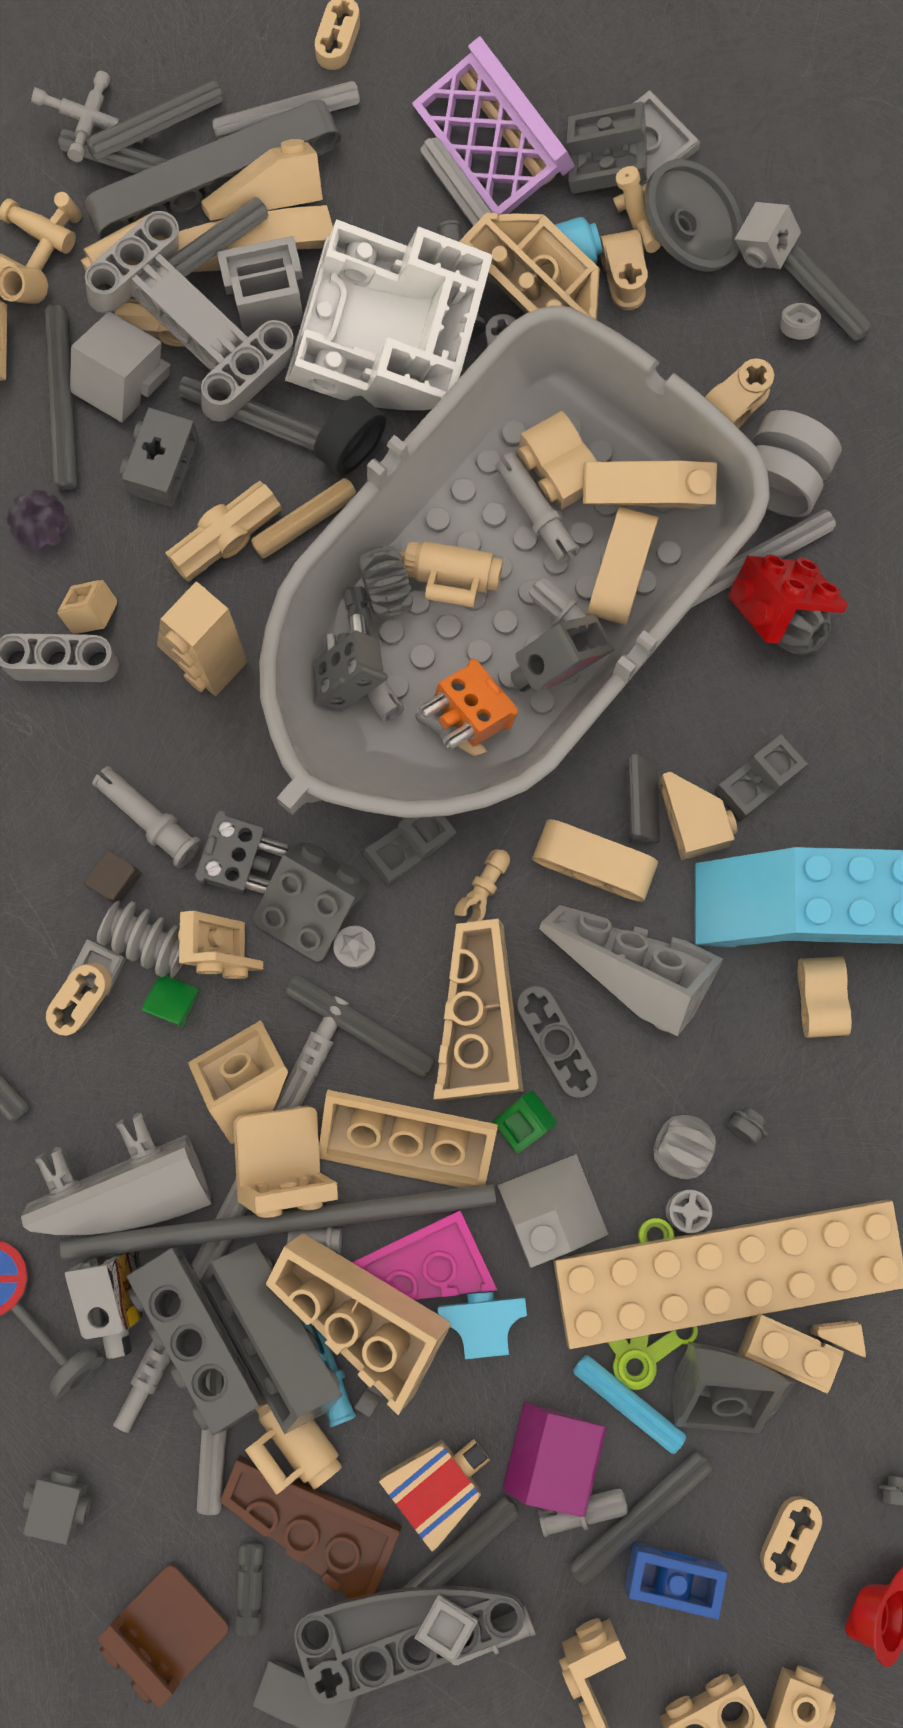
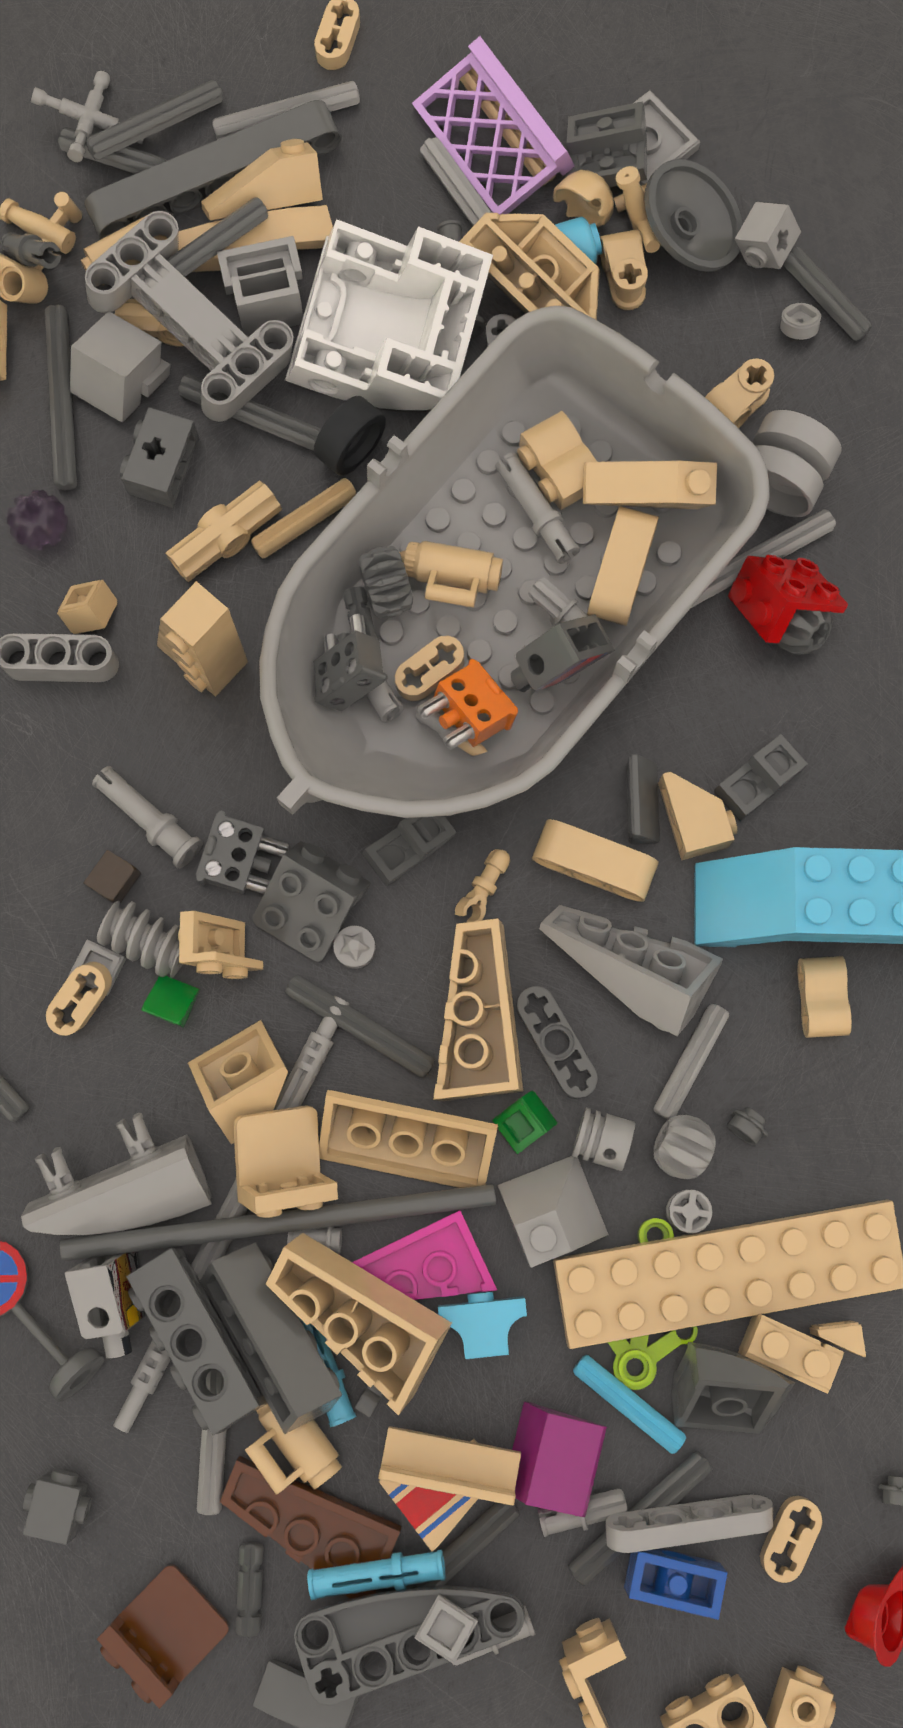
(30, 250): none -> dark grey pin
(377, 1574): none -> medium azure pin
(423, 661): none -> tan beam
(450, 1465): none -> tan panel
(586, 197): none -> tan hair
(604, 1139): none -> light grey piece
(689, 1523): none -> light grey beam
(691, 1061): none -> light grey axle

